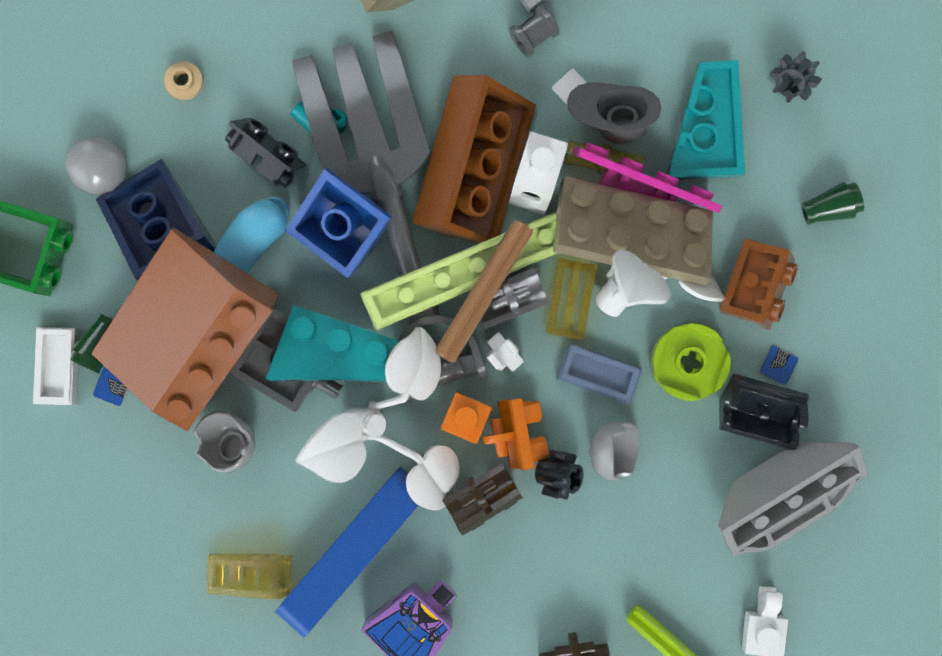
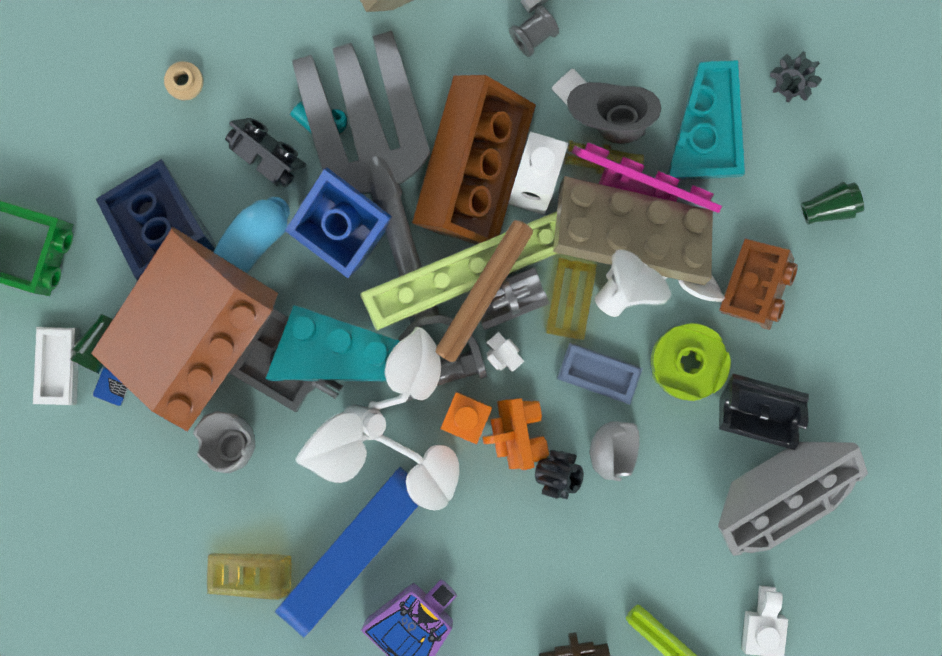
(96, 165): light grey hair -> none
(482, 499): dark brown hips -> none
(779, 365): blue sticker -> none

